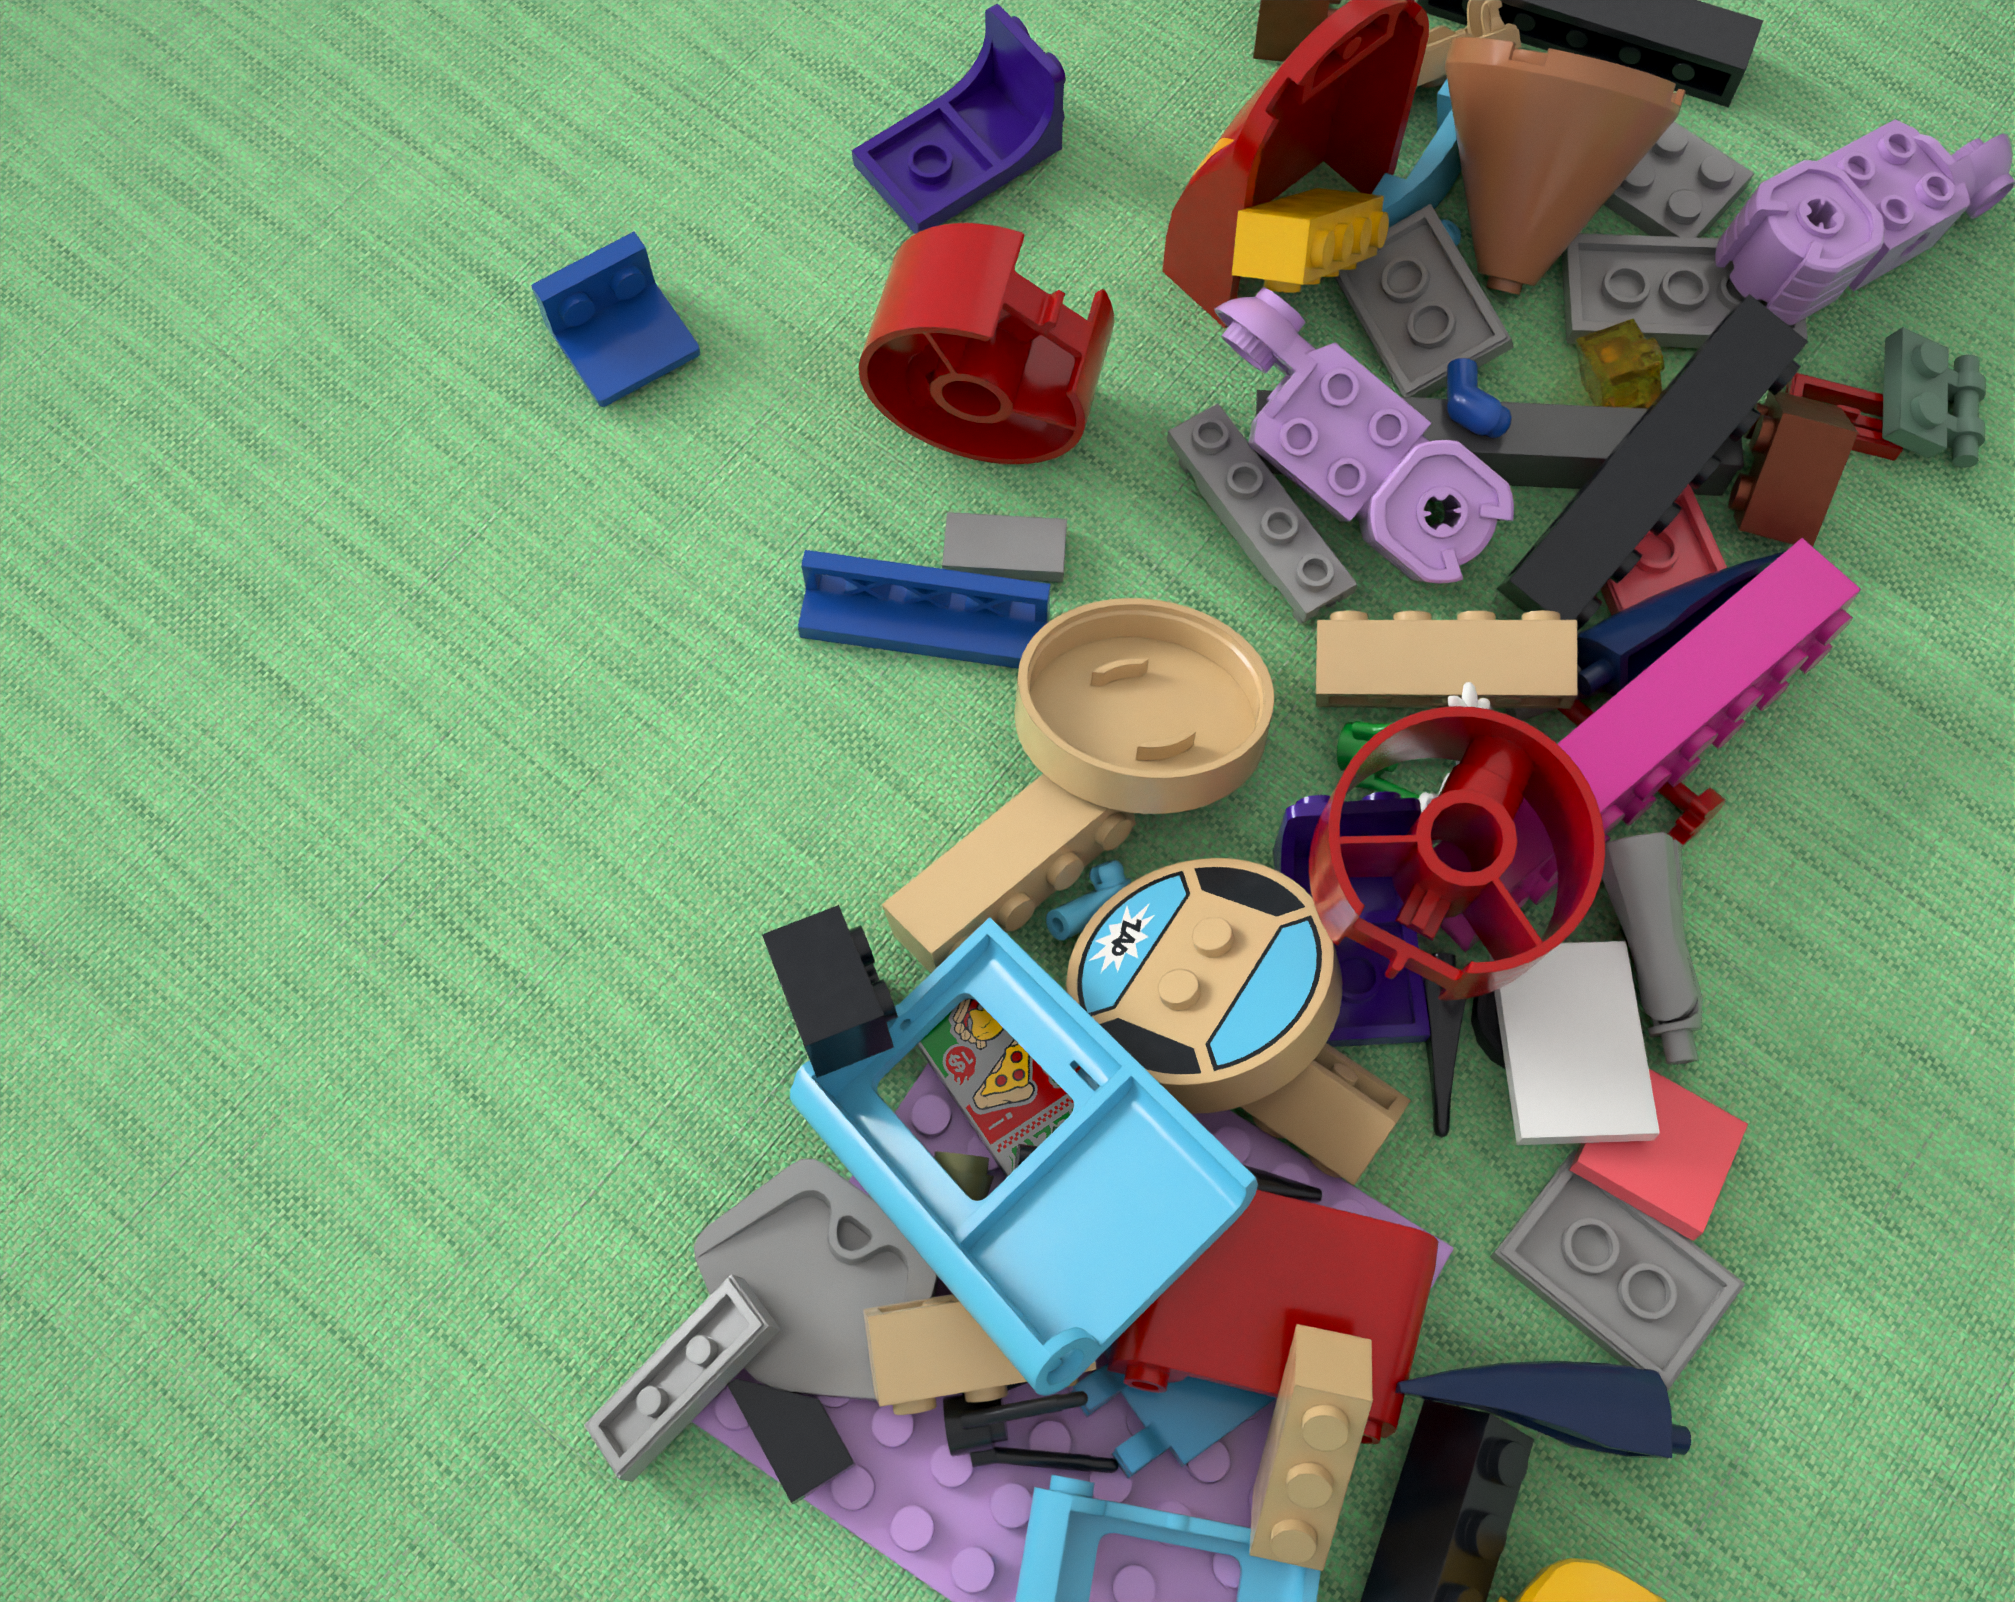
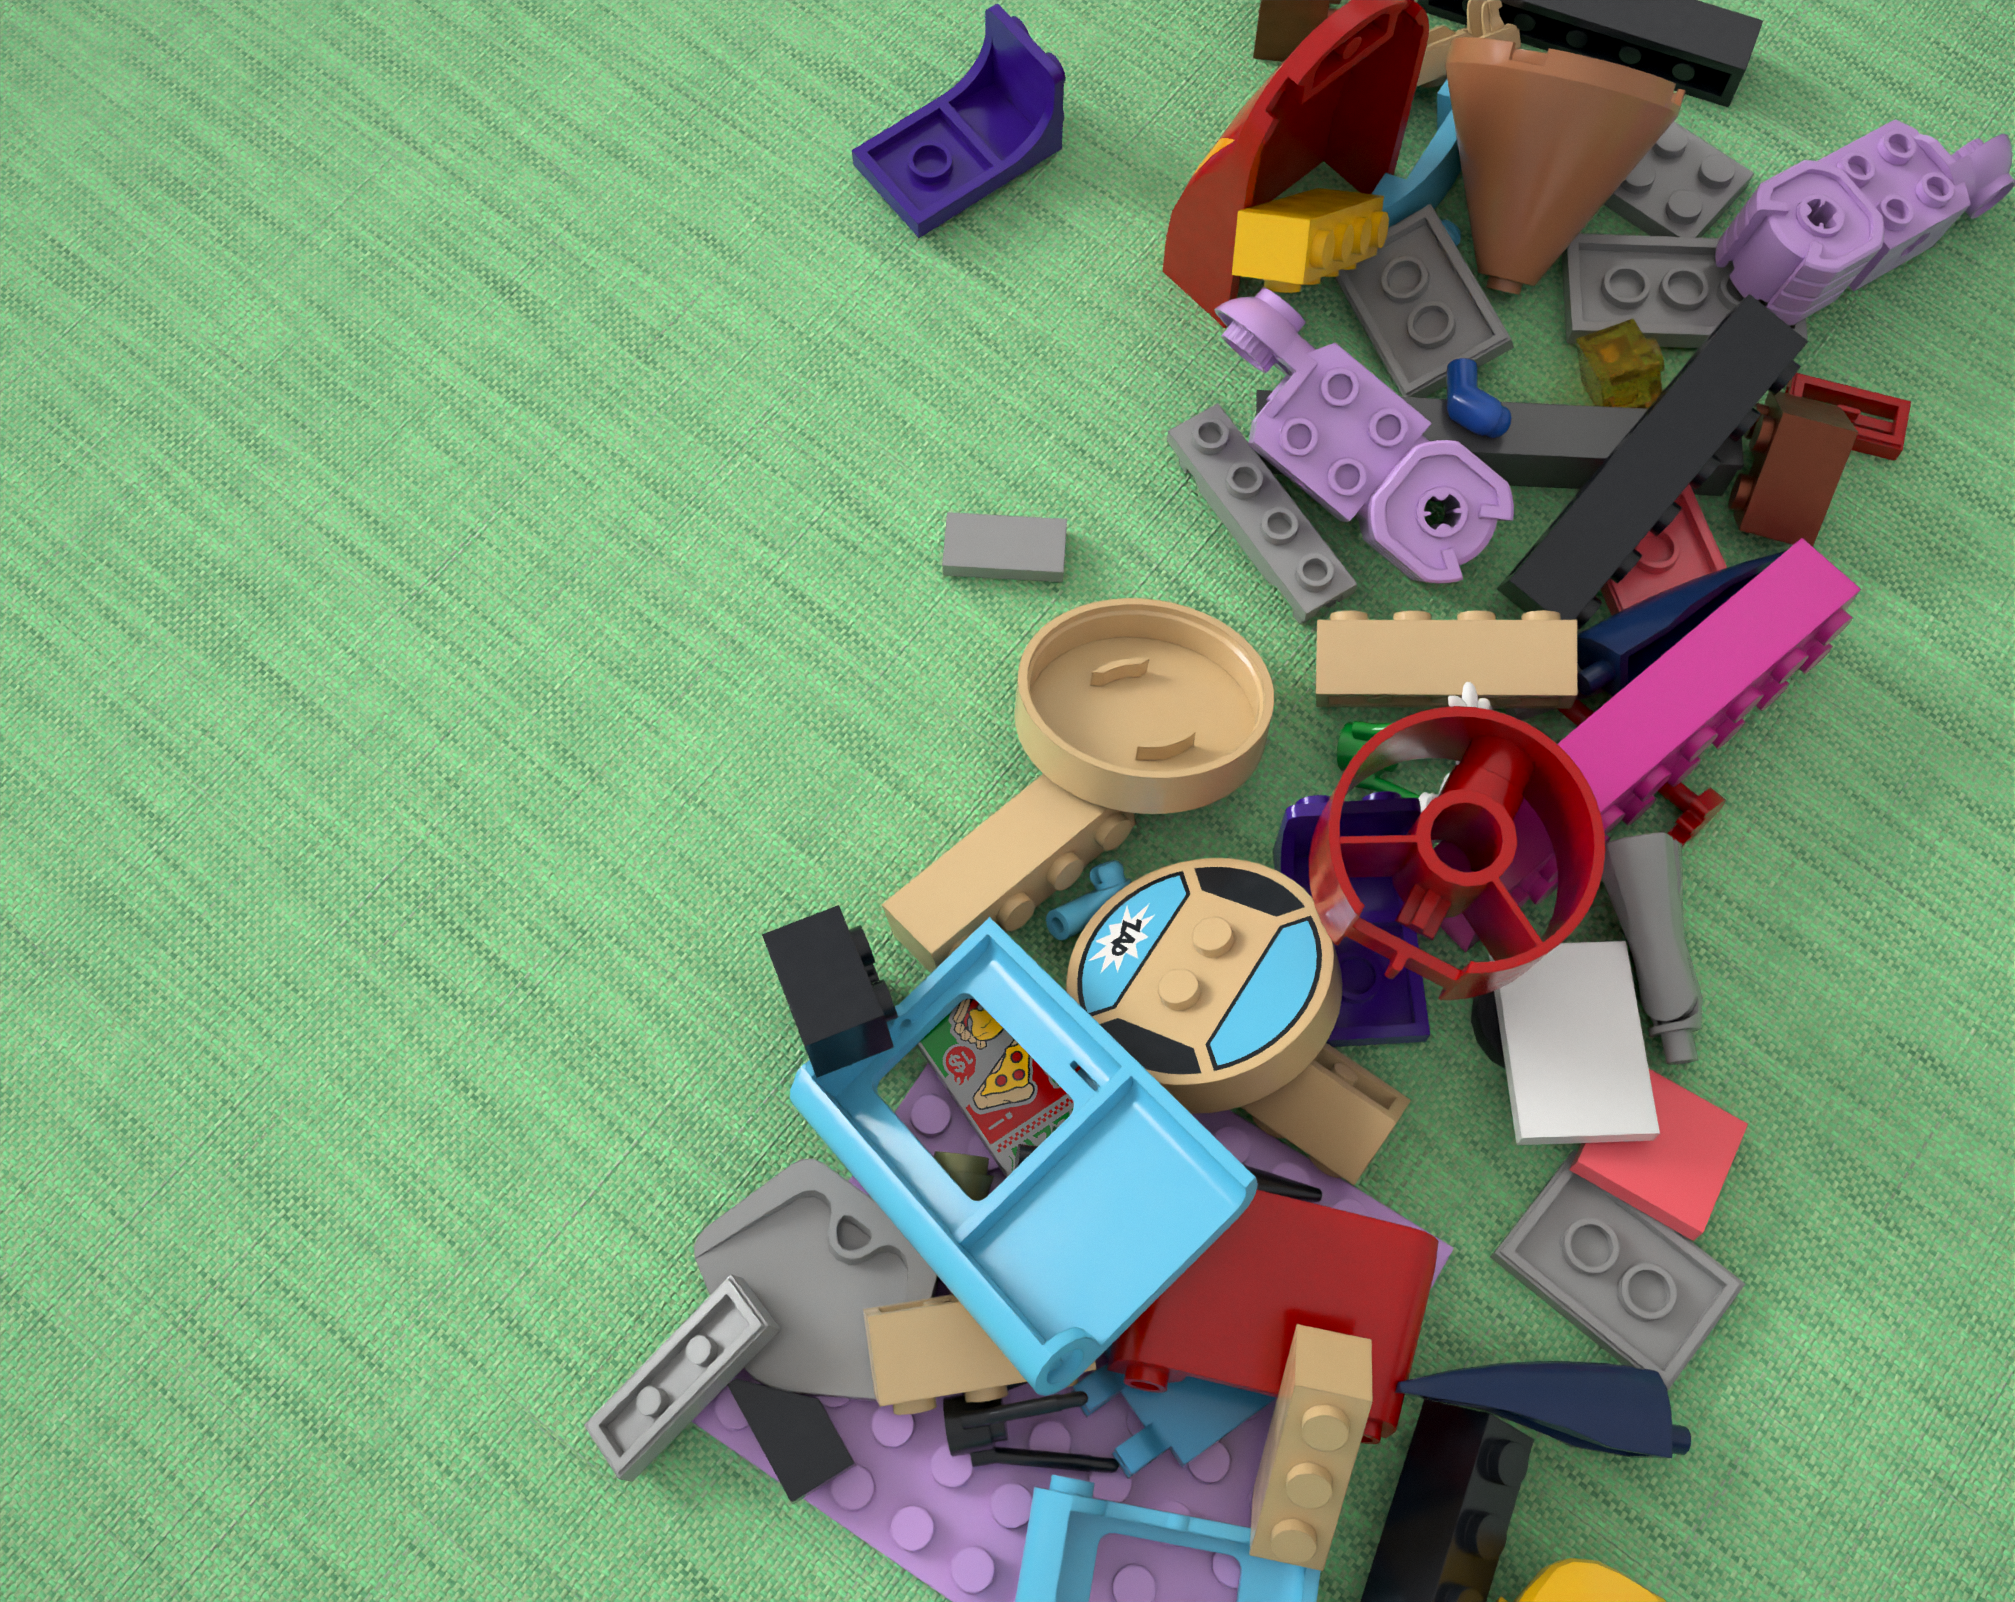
(614, 320): blue bracket -> none
(919, 610): blue fence -> none
(979, 352): red animal -> none
(1441, 1046): black piece -> none
(1918, 398): sand green plate -> none

